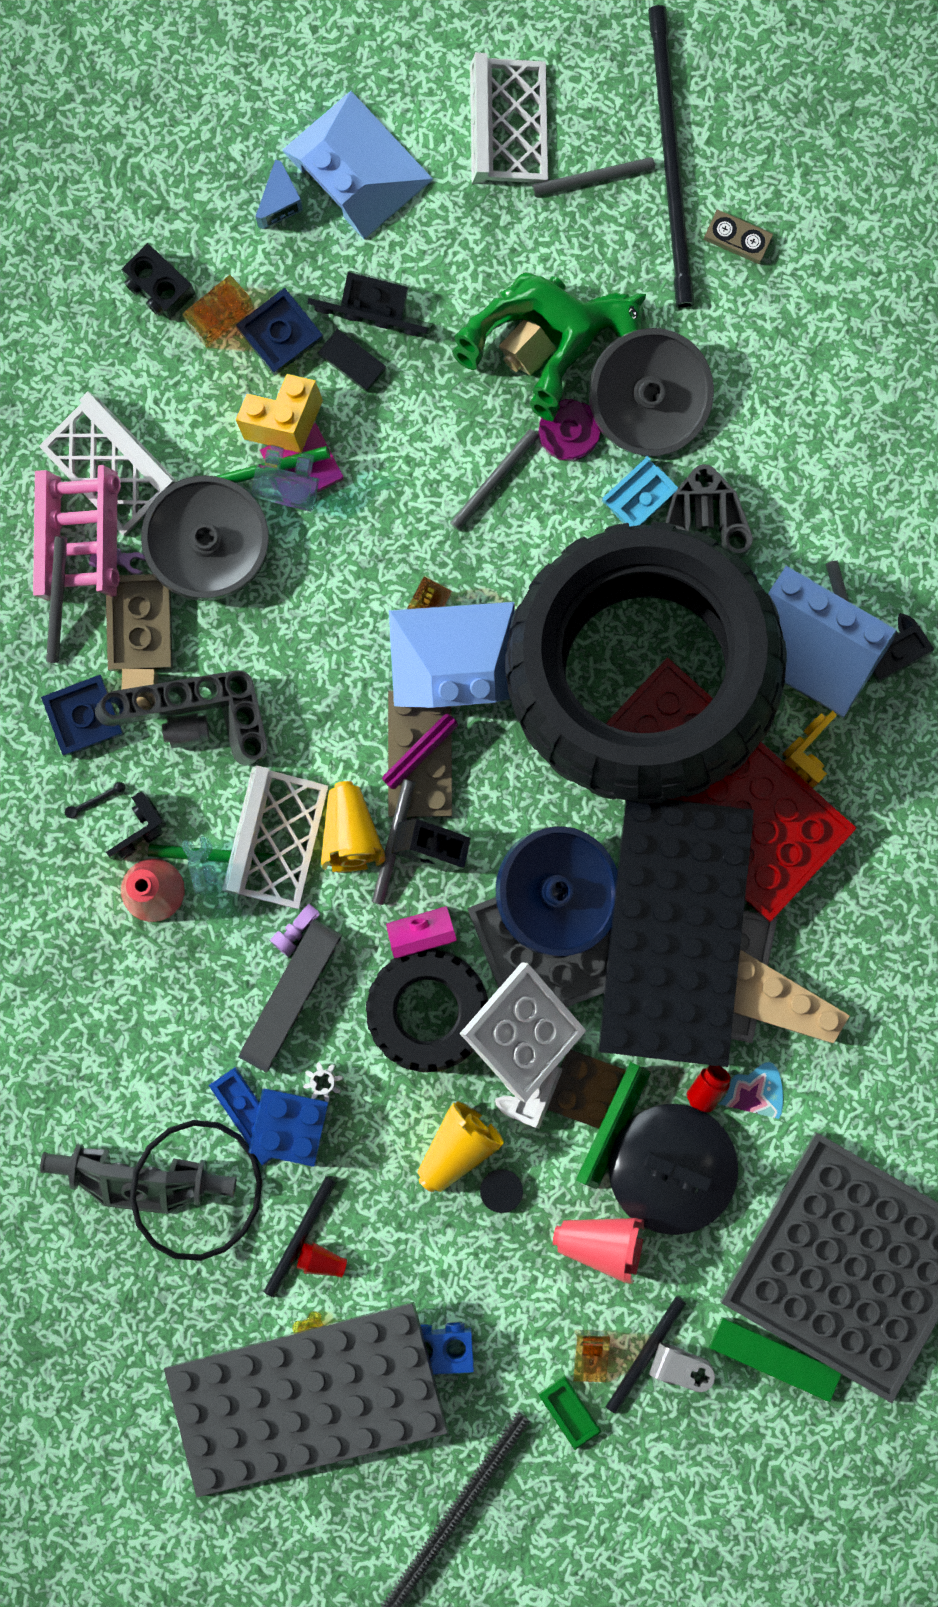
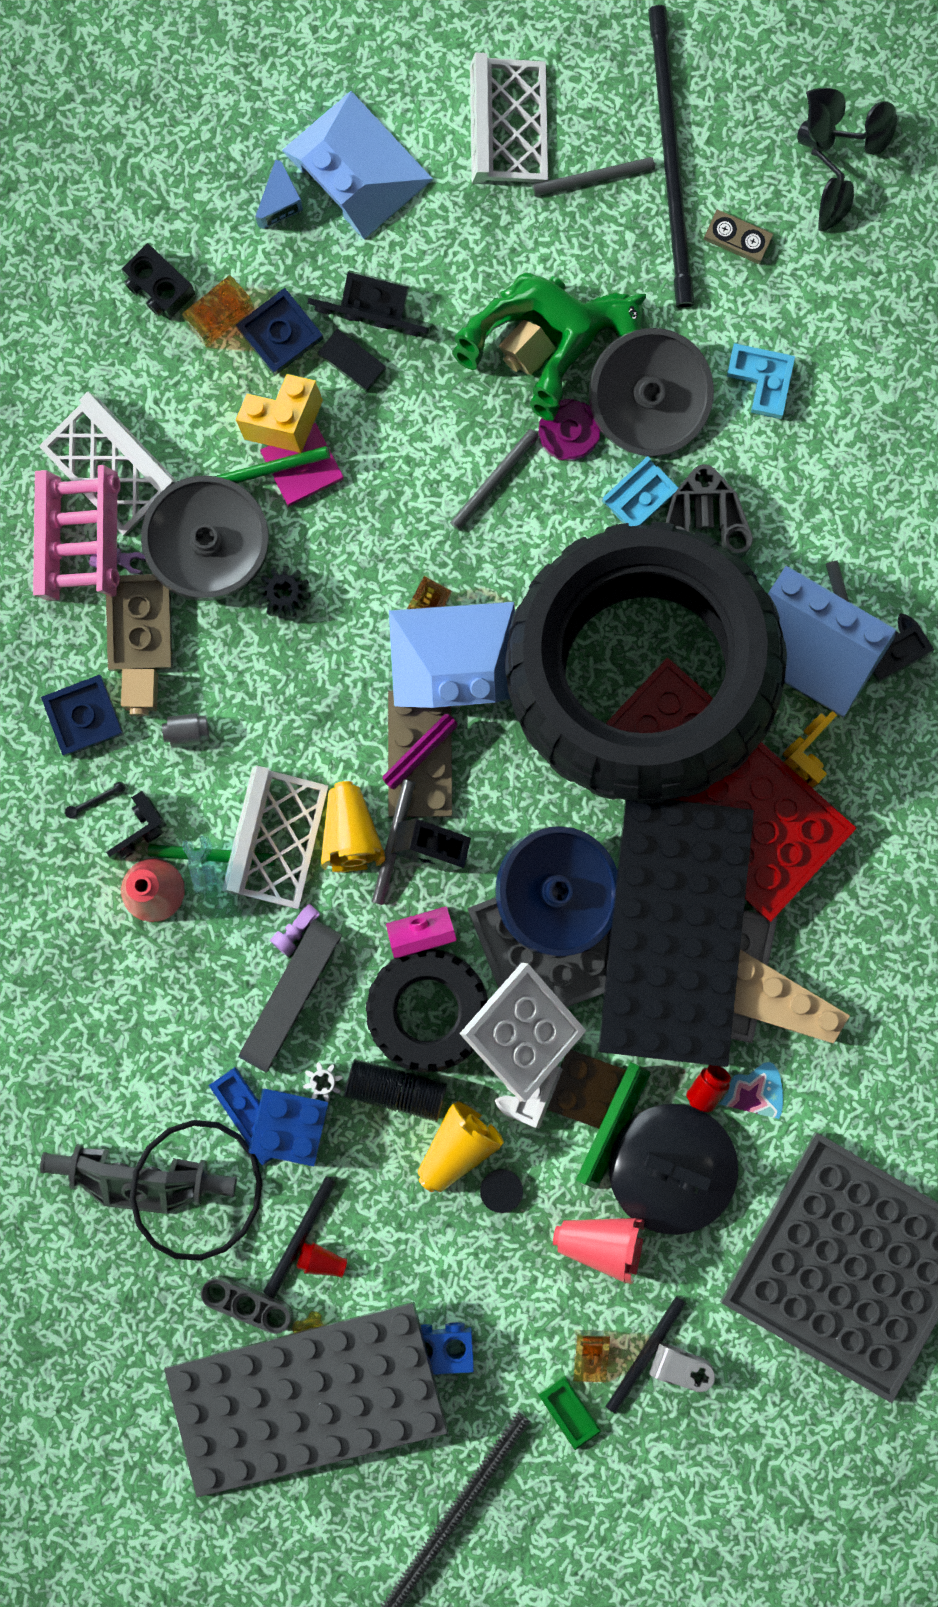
(56, 599): dark grey bar -> none
(192, 702): dark grey beam -> none
(230, 1304): none -> dark grey beam
(283, 486): clear light blue plate -> none
(284, 604): none -> black gear
(383, 1087): none -> black piece
(770, 372): none -> medium azure plate
(775, 1359): green tile -> none
(819, 132): none -> black plant

